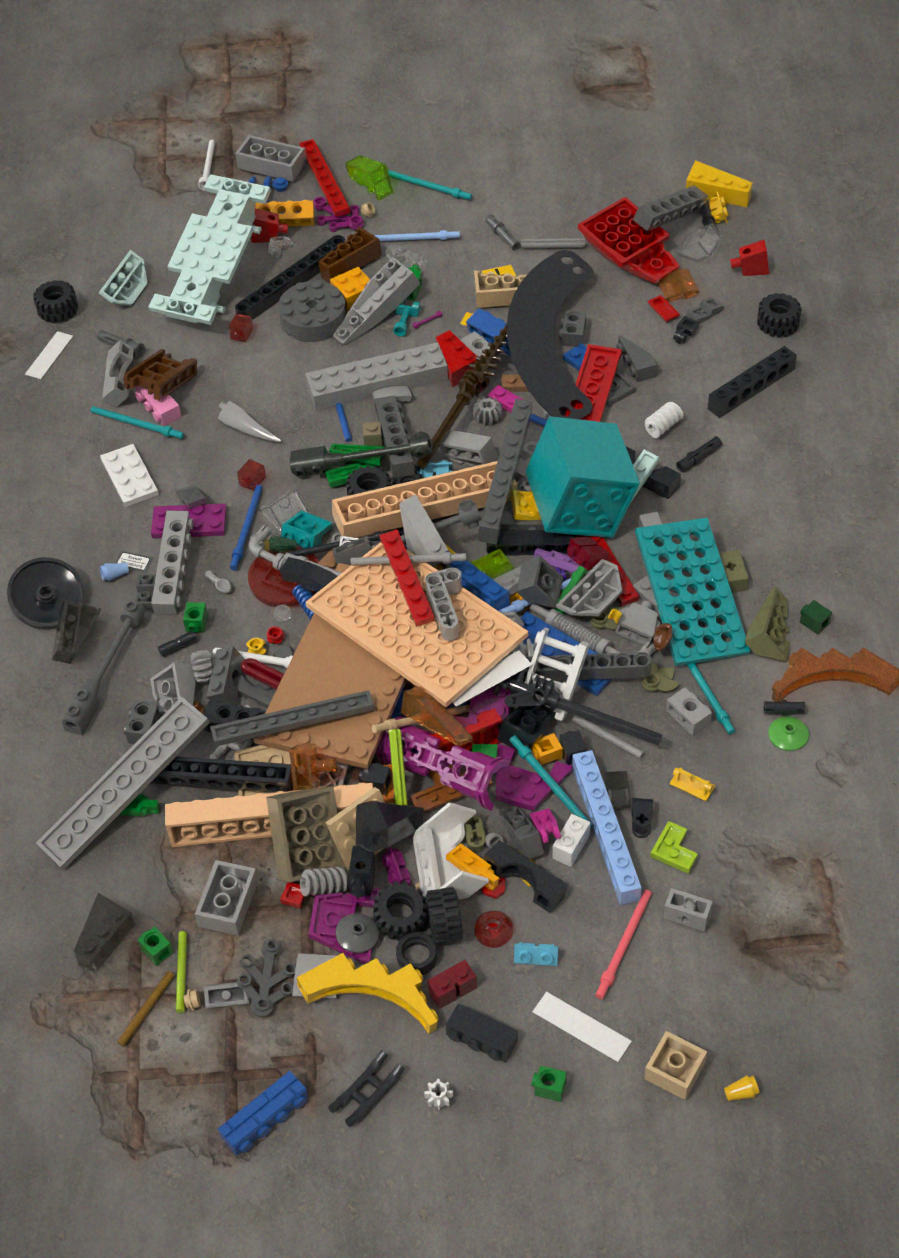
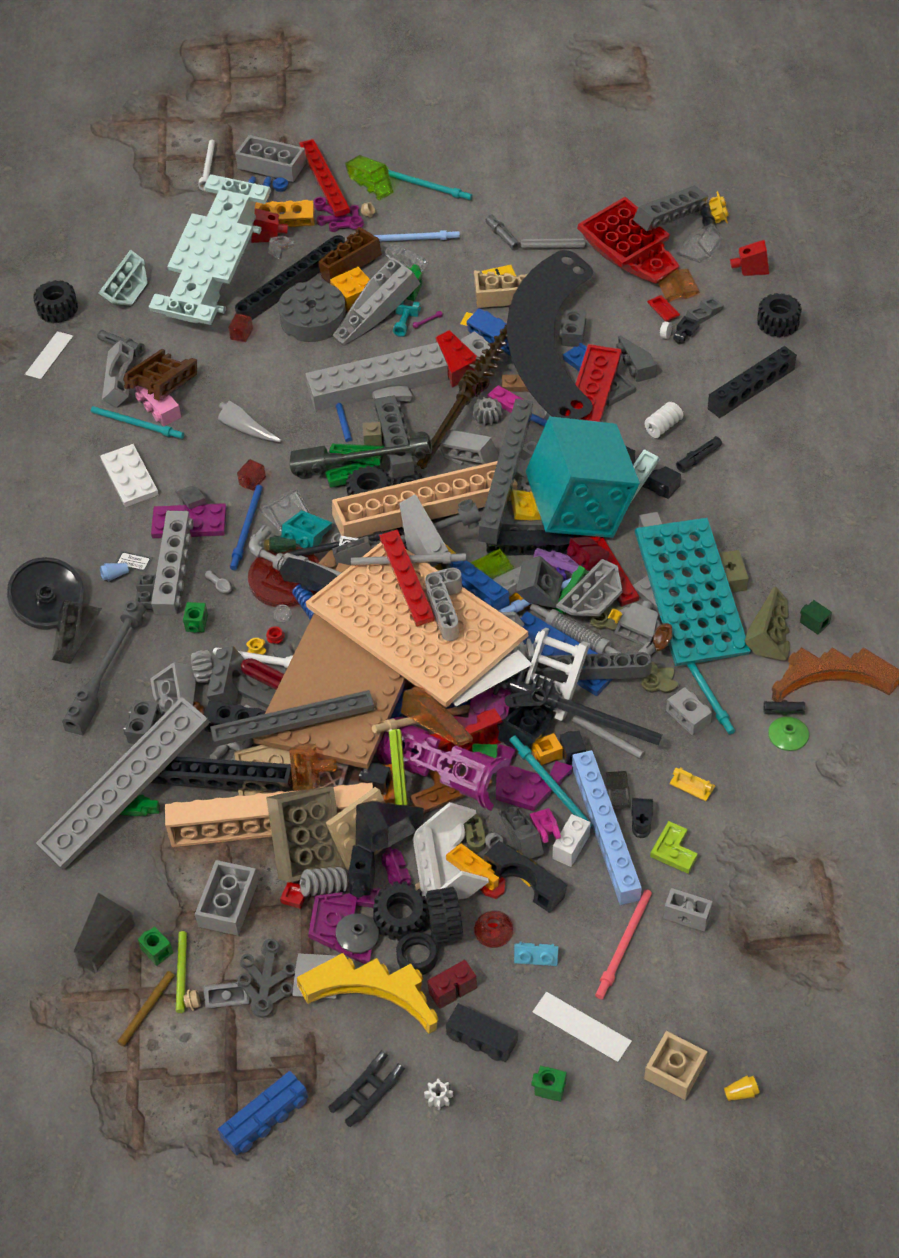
(179, 642): black piece -> none
(438, 468): medium azure hinge -> none
(666, 329): none -> white tile
(710, 180): yellow wedge -> none

